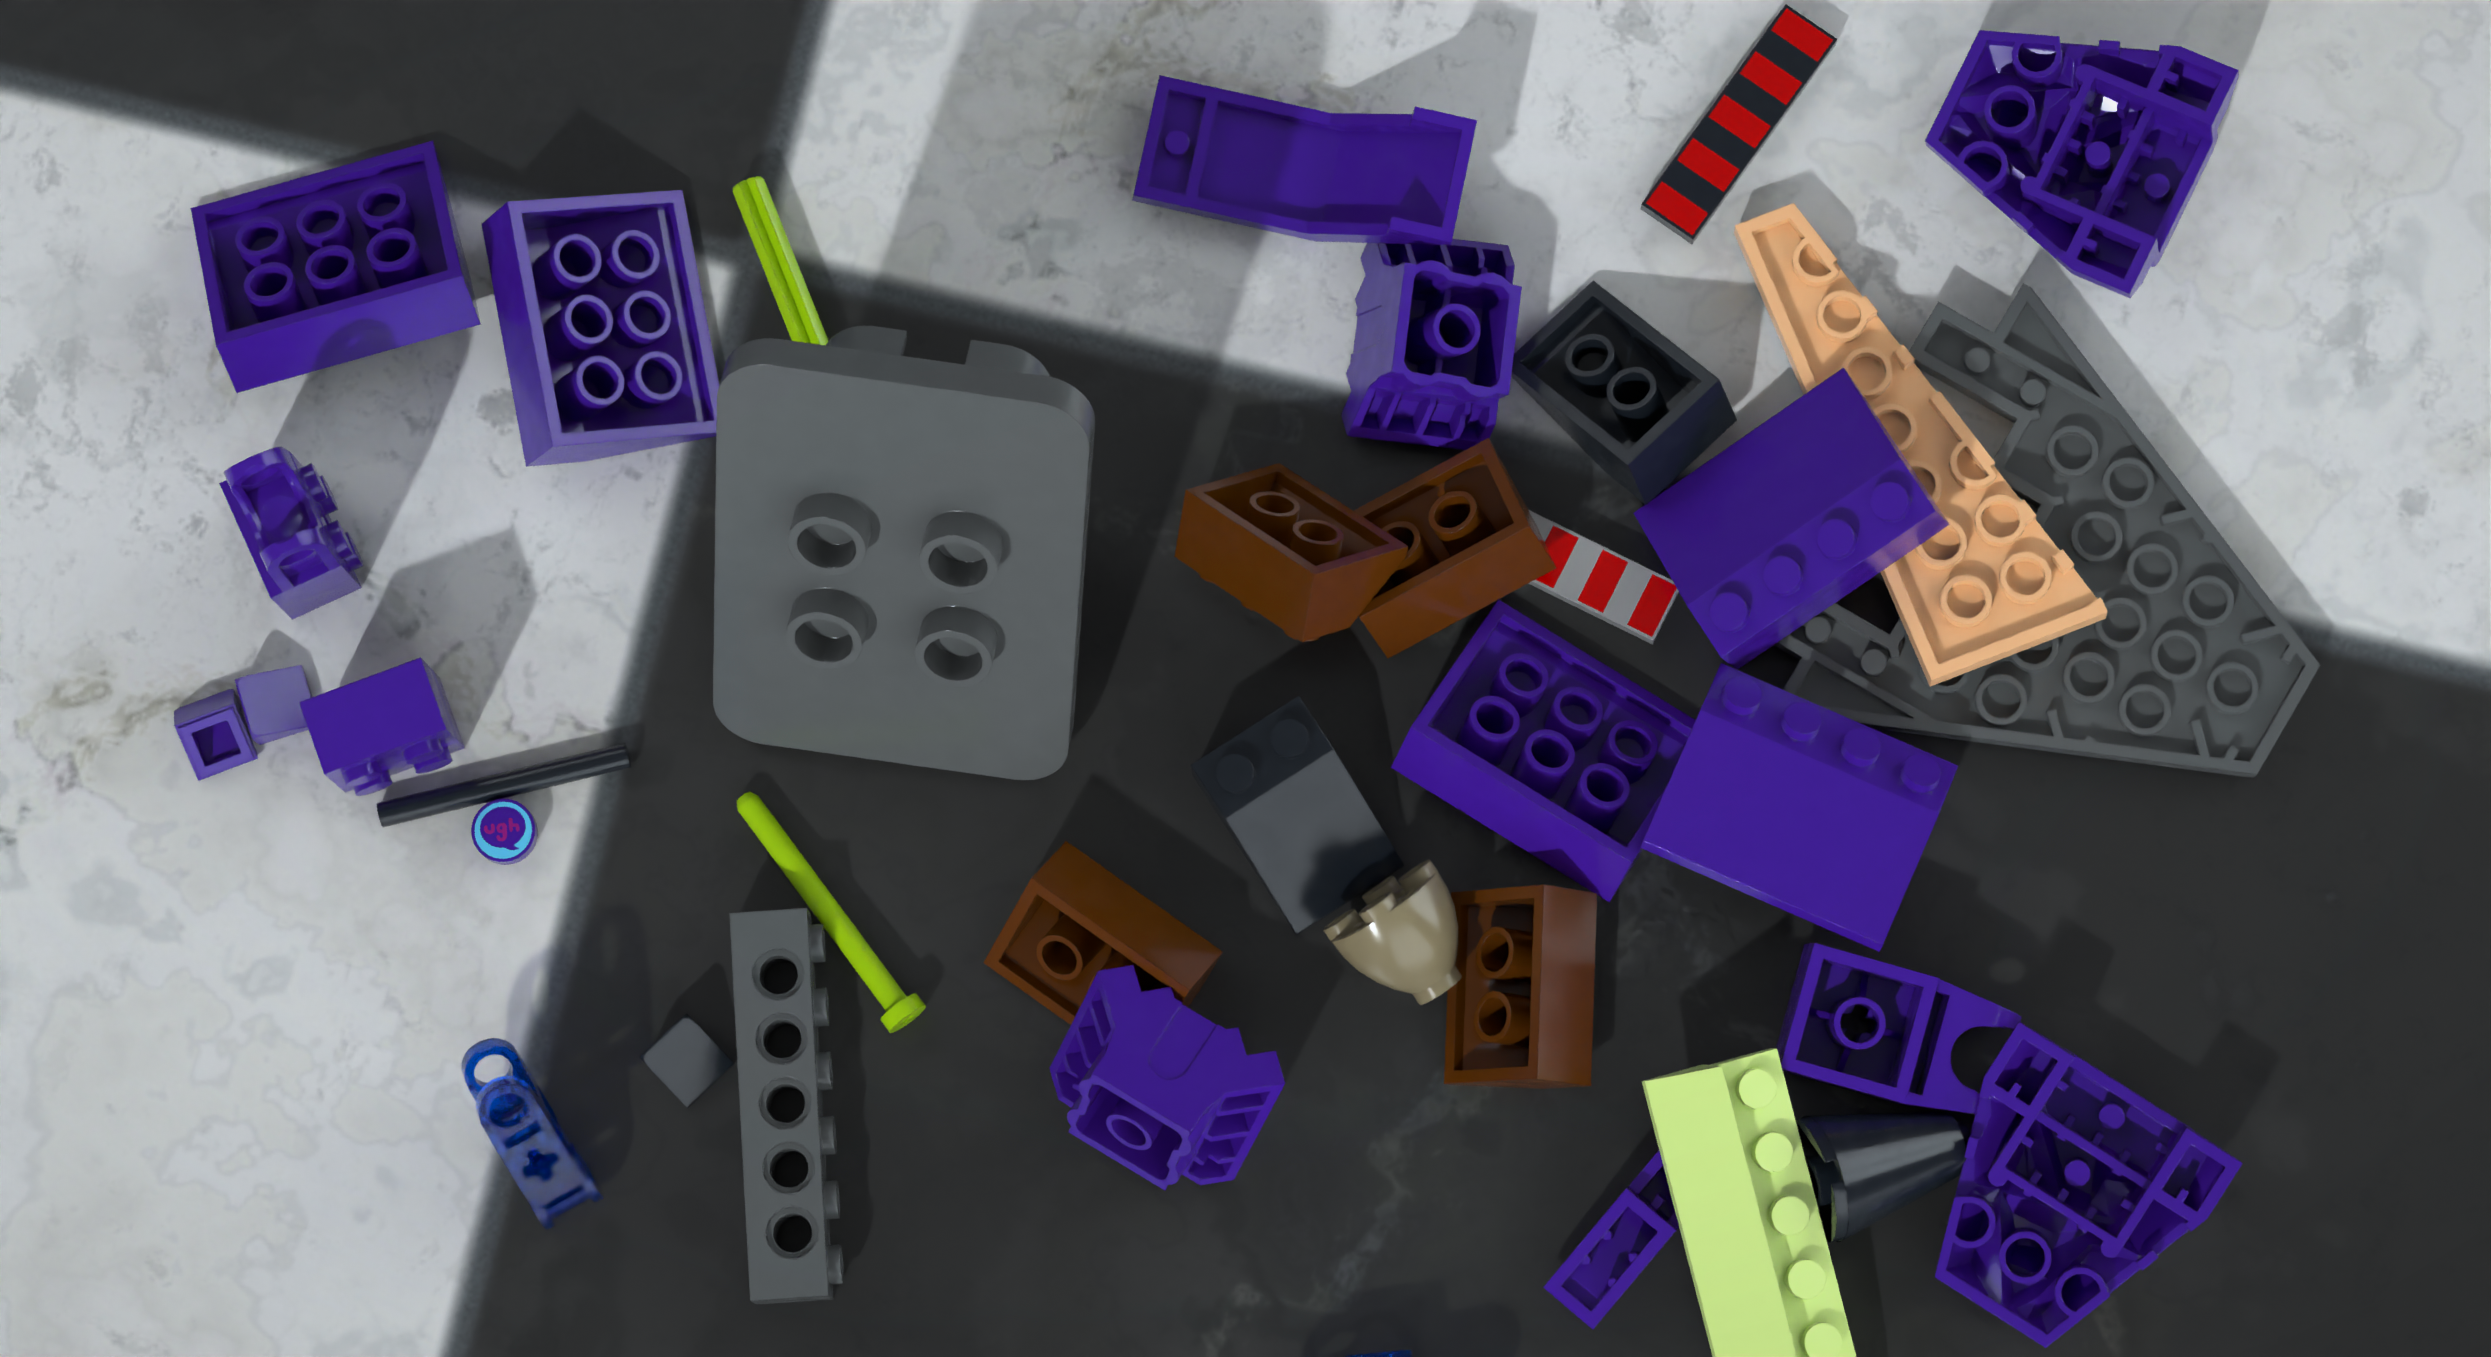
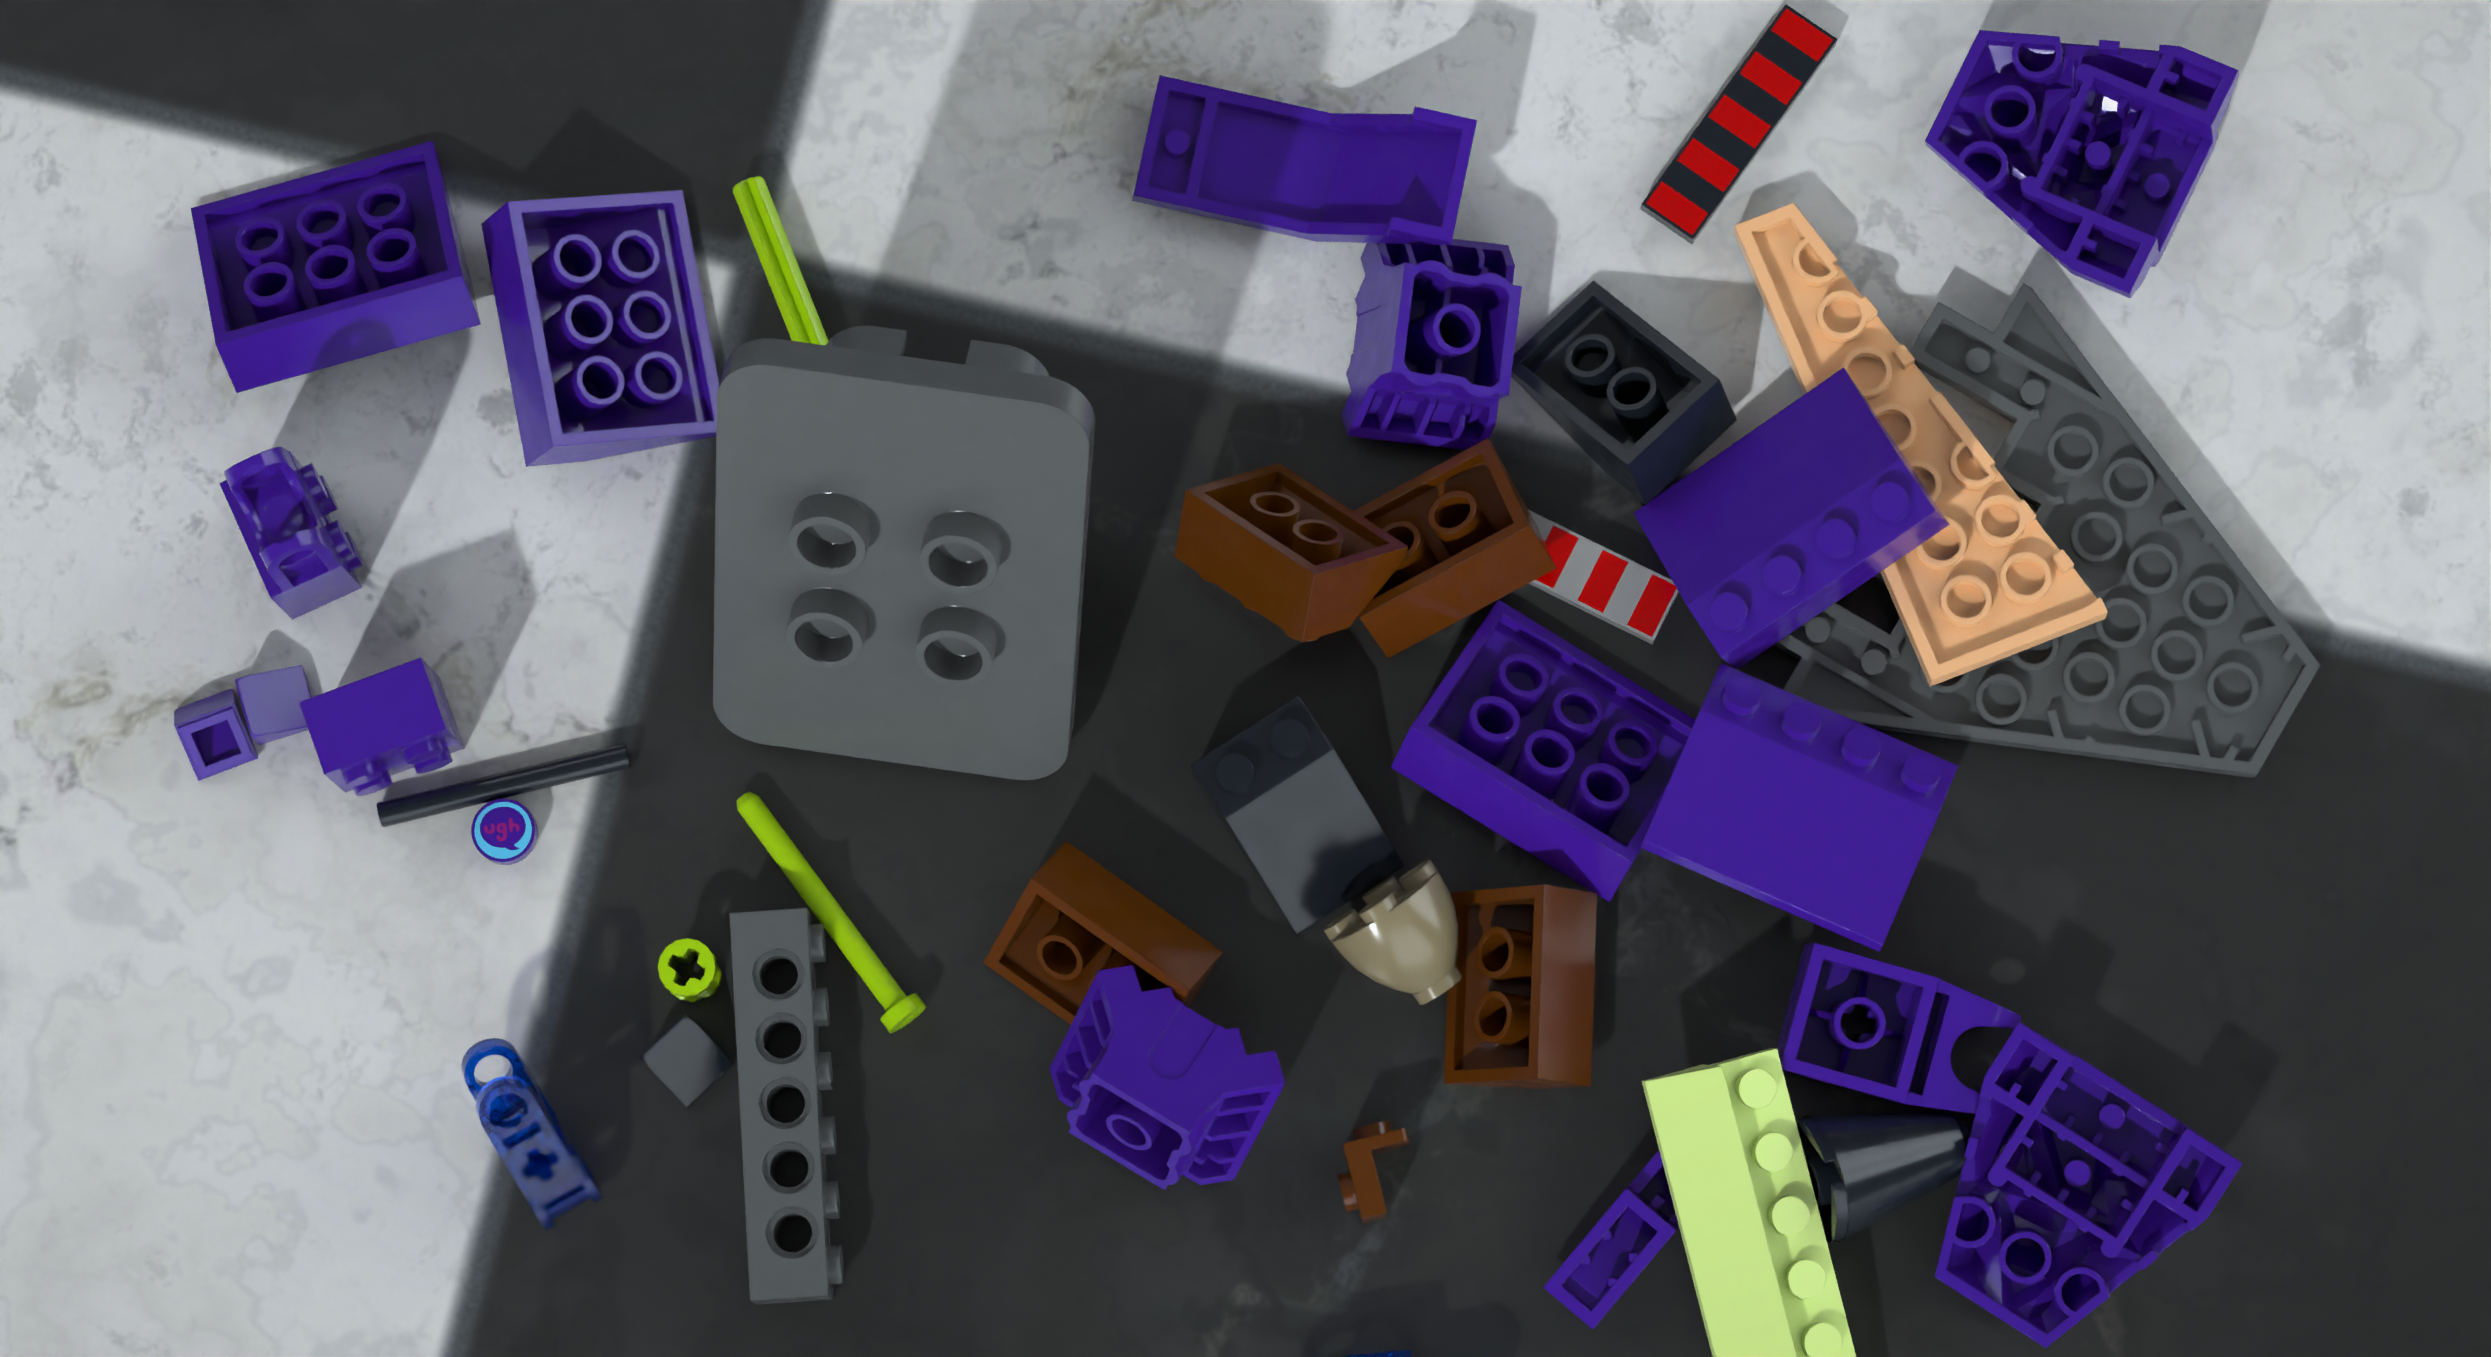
(685, 951): none -> lime bush
(1361, 1183): none -> reddish brown bracket

